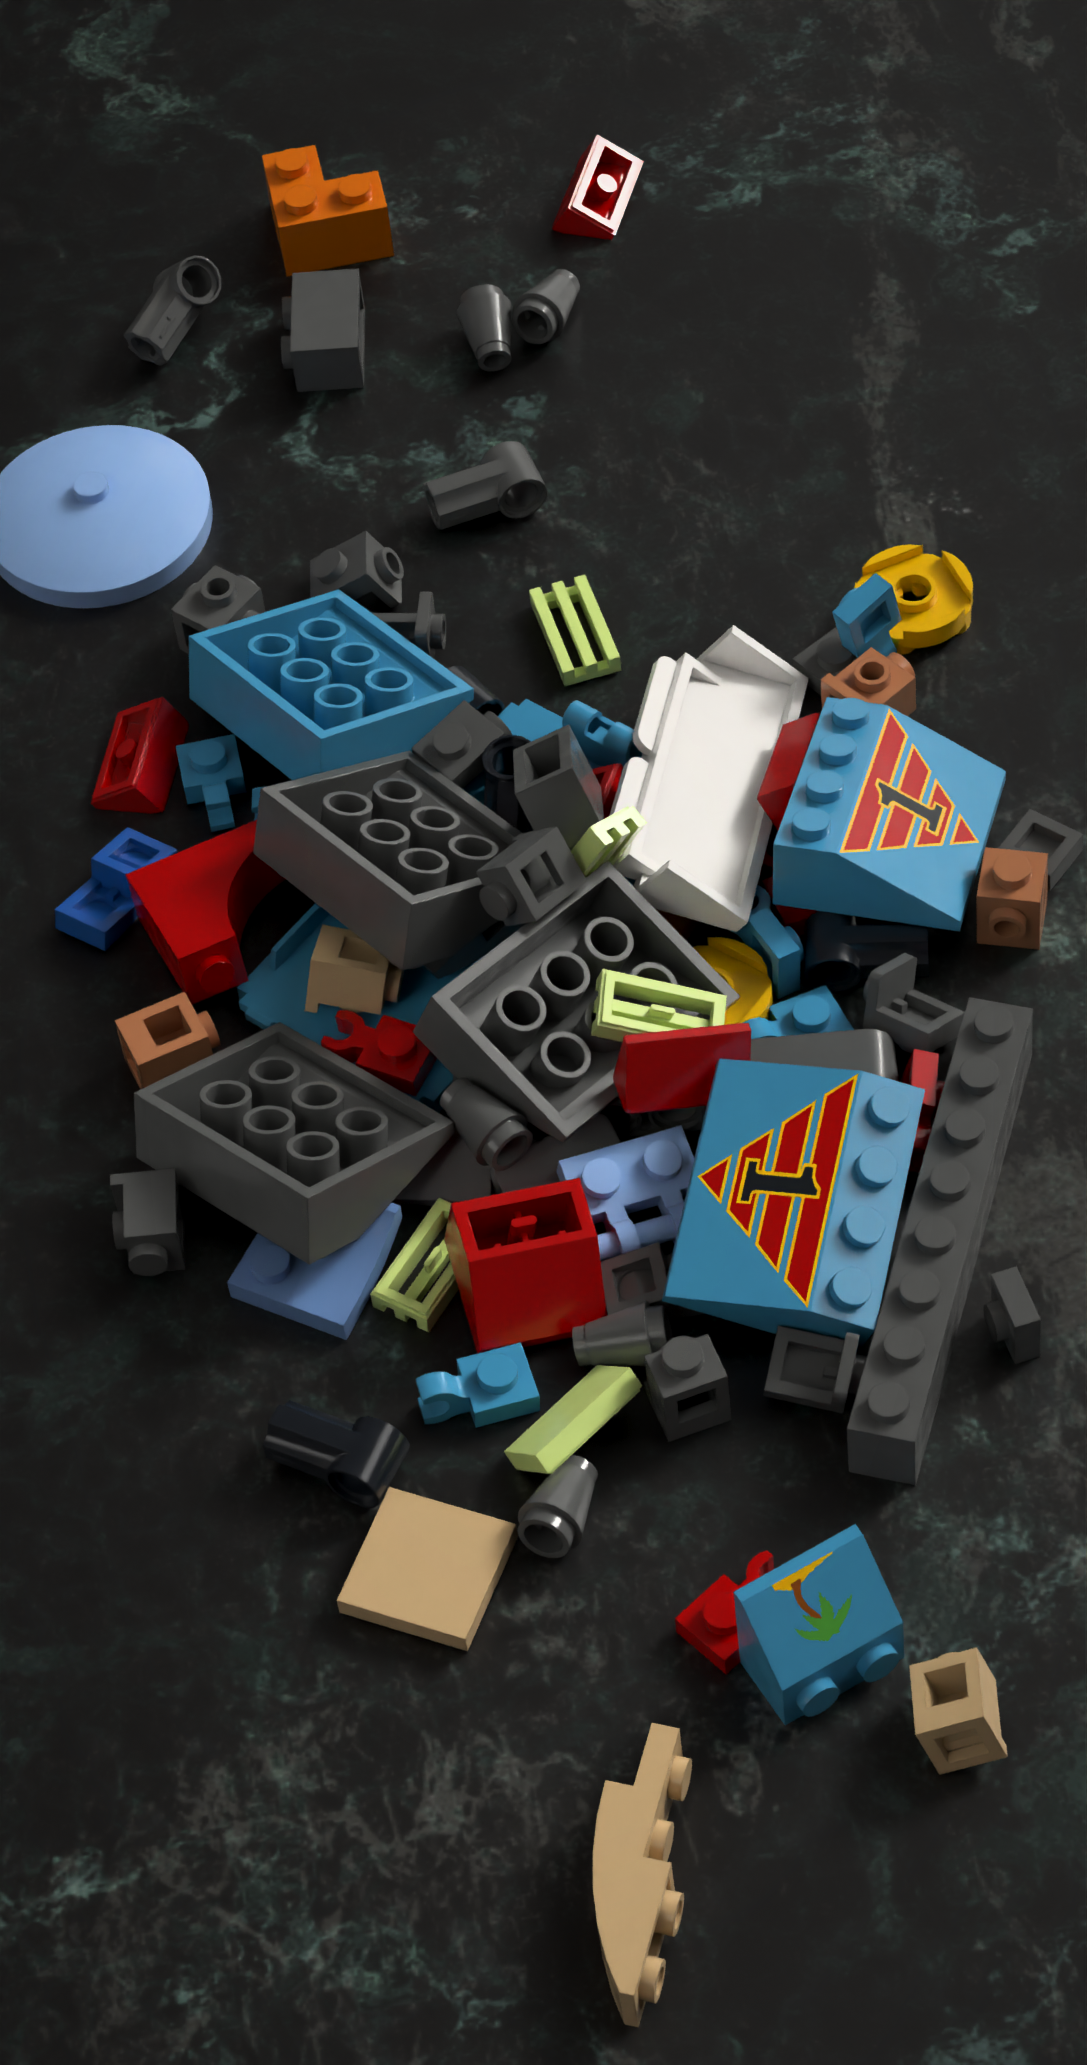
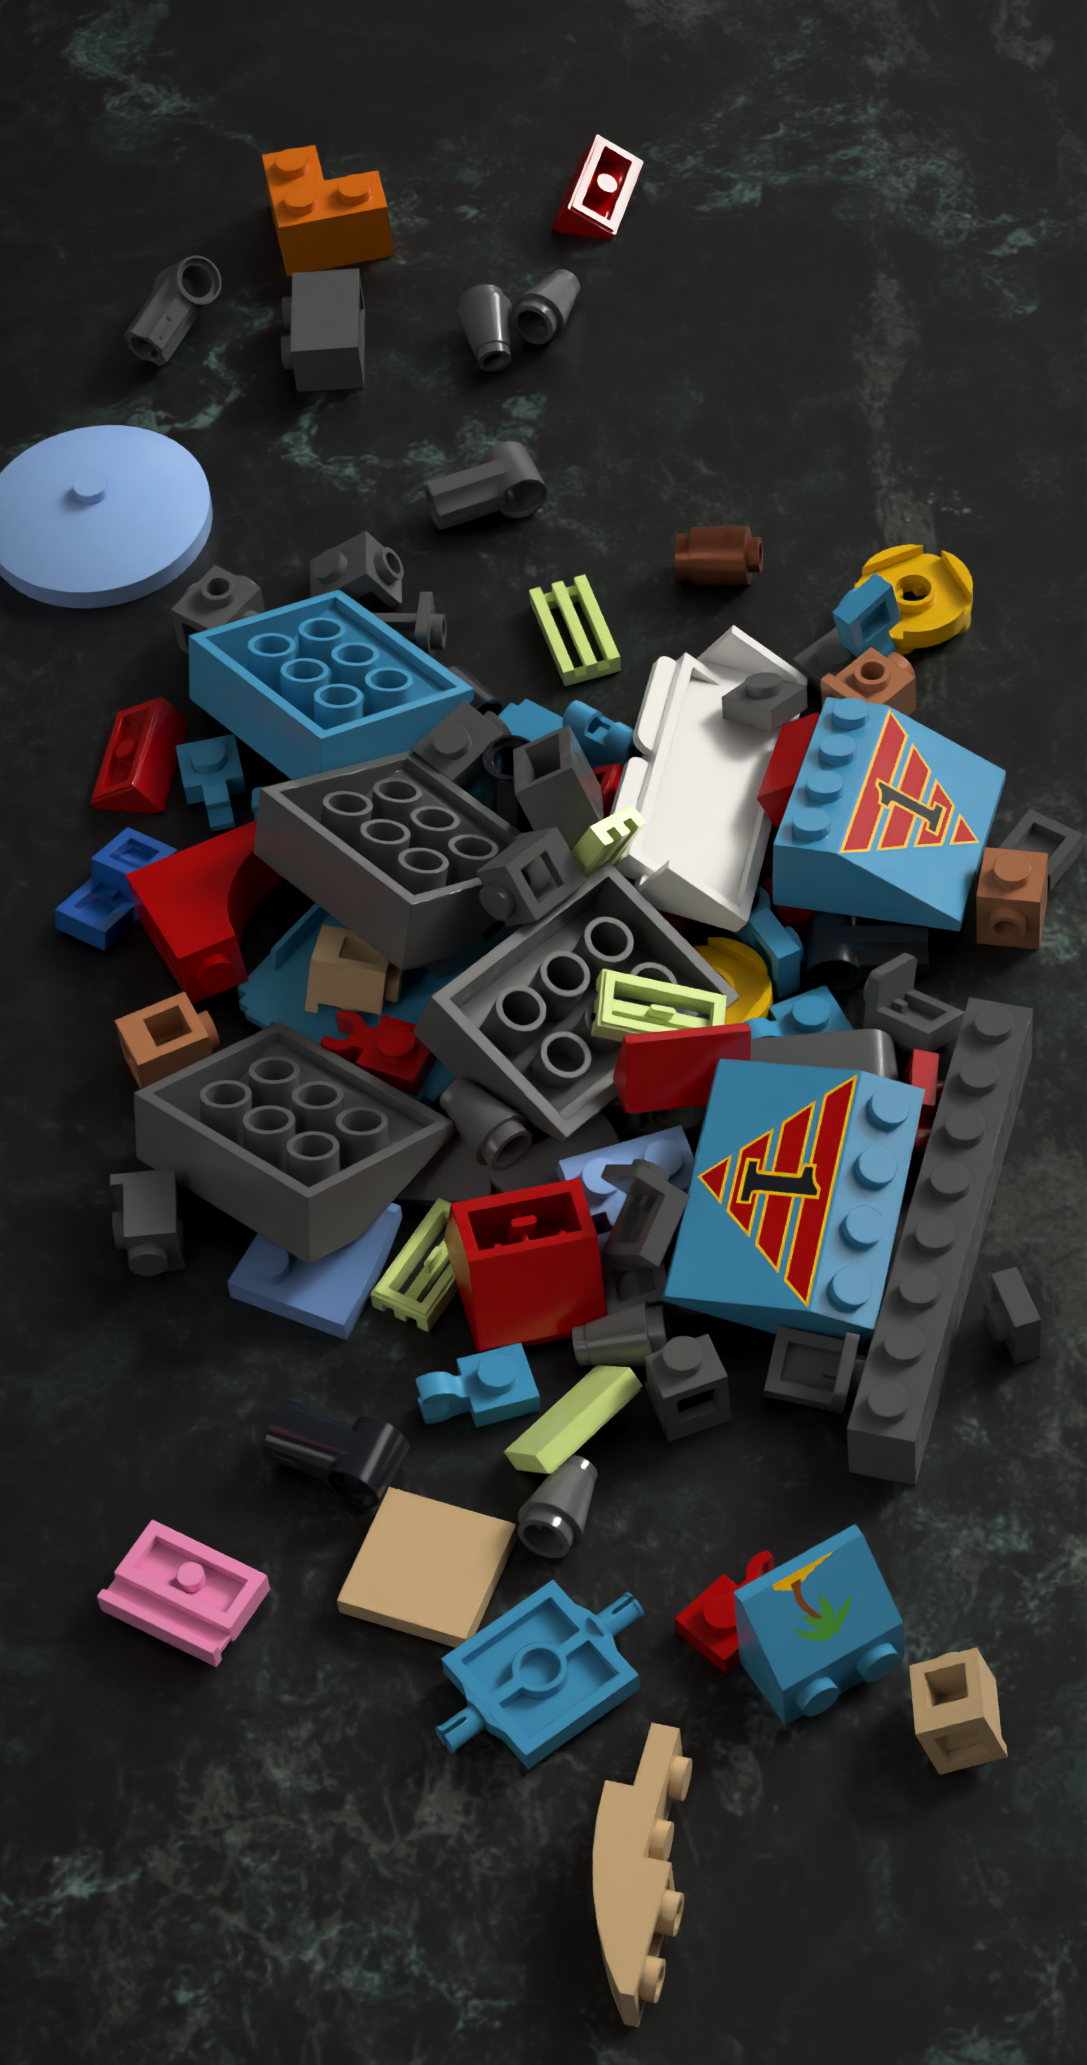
(184, 1592): none -> bright pink plate
(540, 1673): none -> dark azure plate
(648, 1216): none -> dark grey bracket
(718, 556): none -> copper brick
(764, 701): none -> dark grey plate

